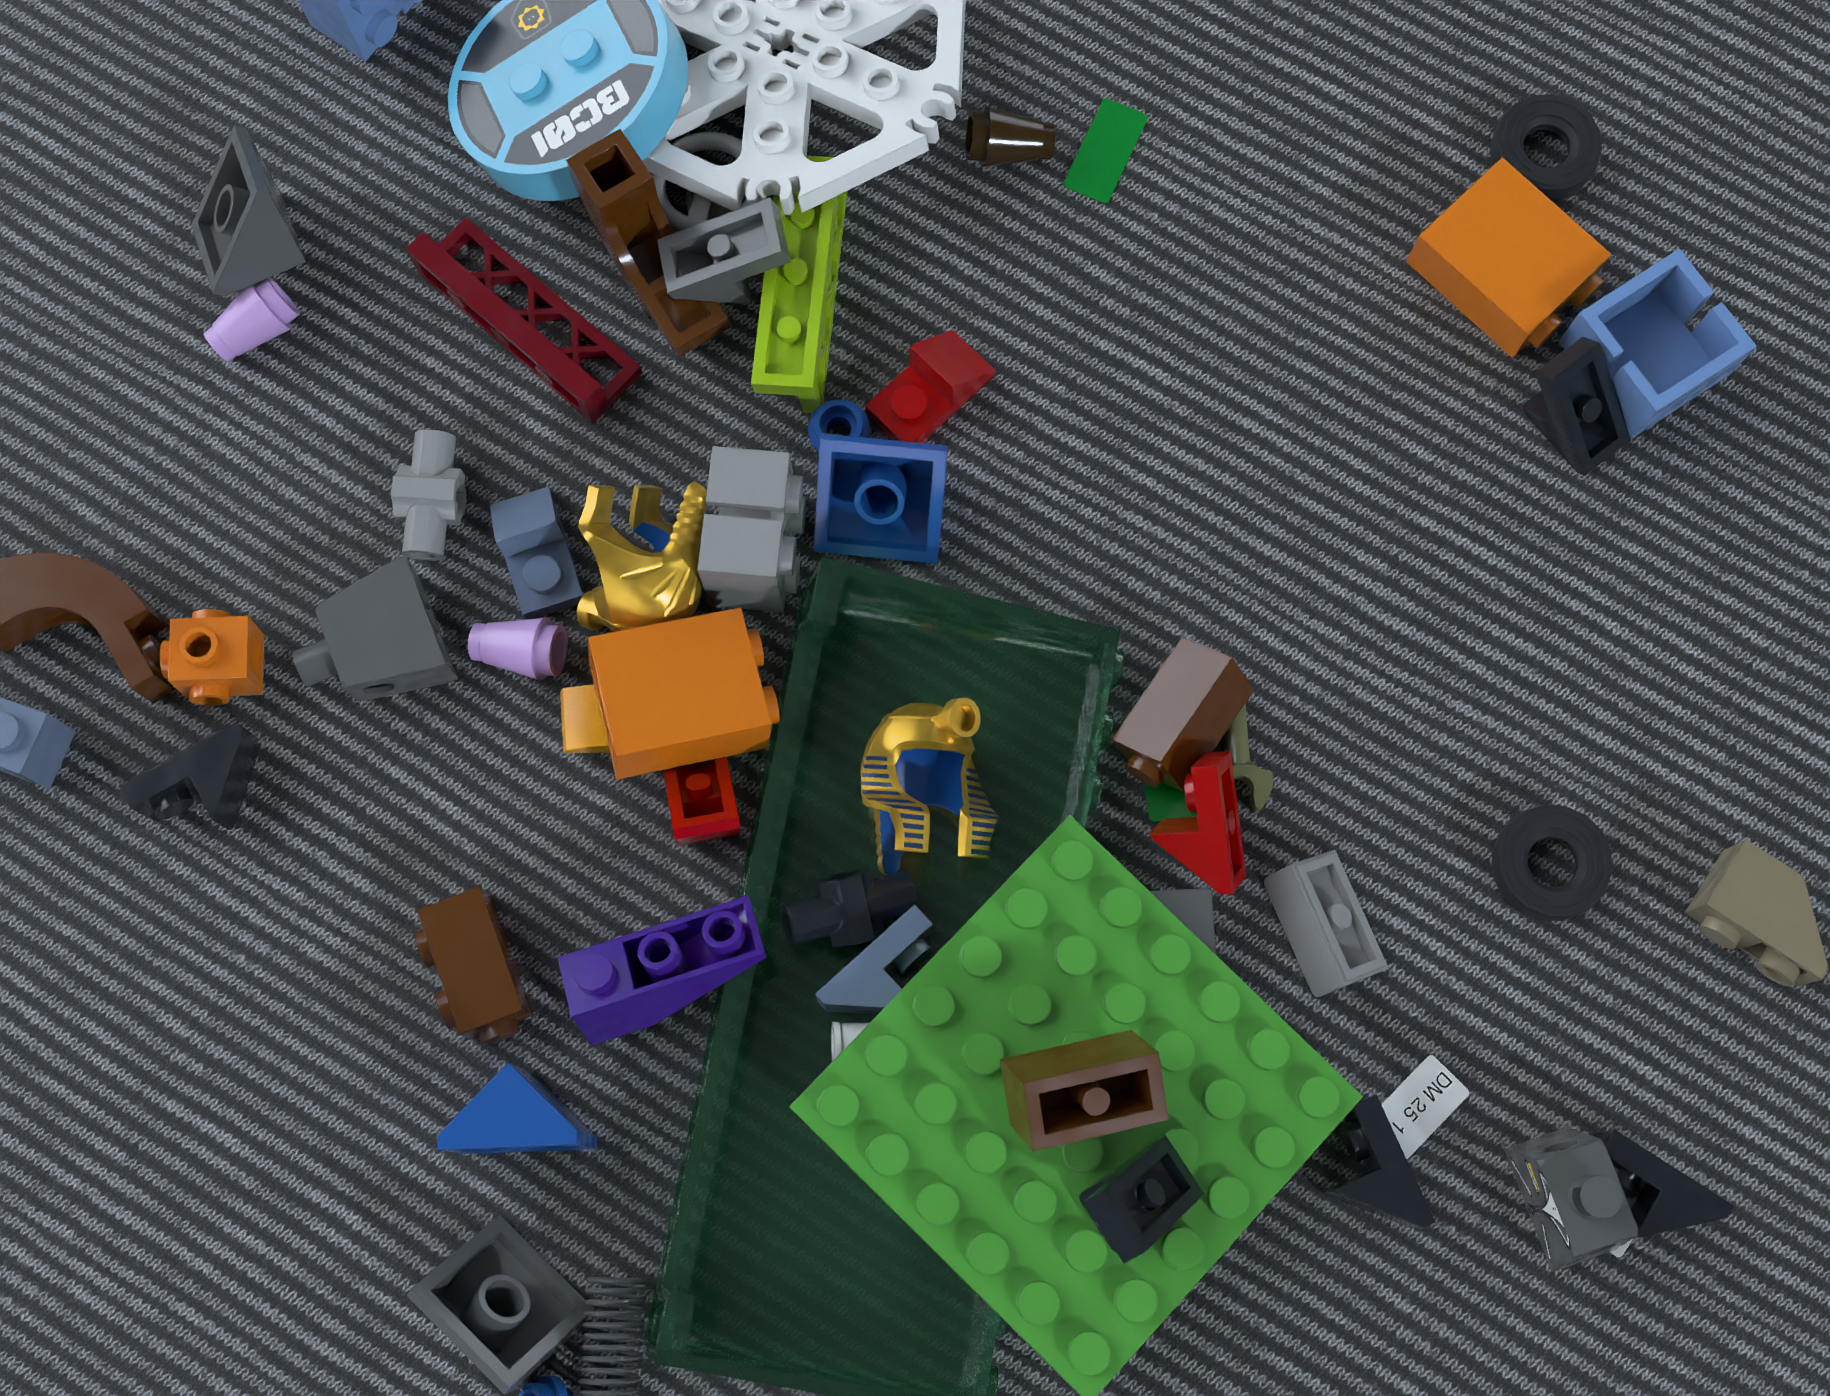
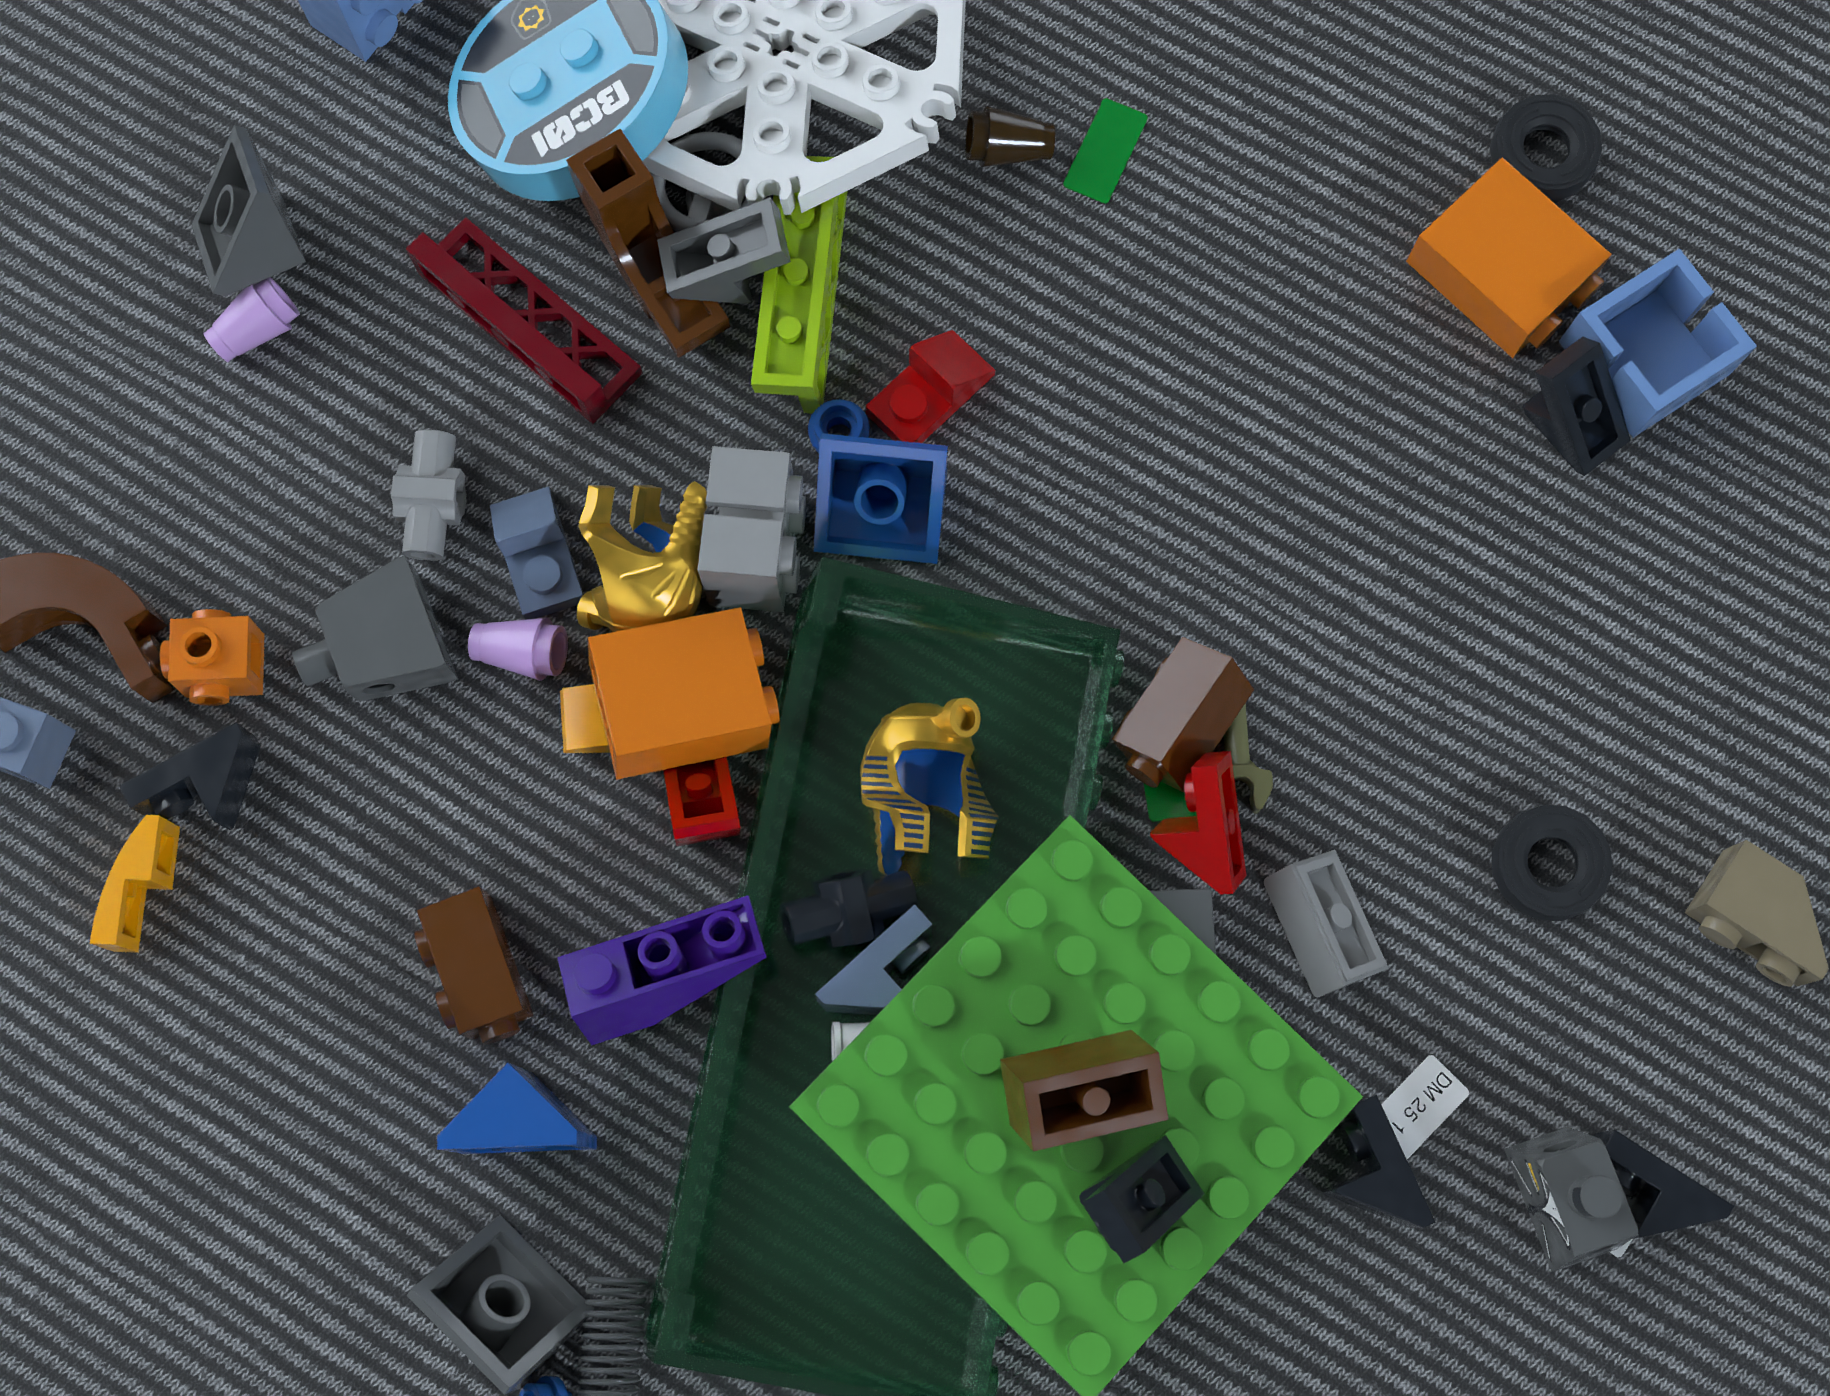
(142, 864): none -> light orange slope

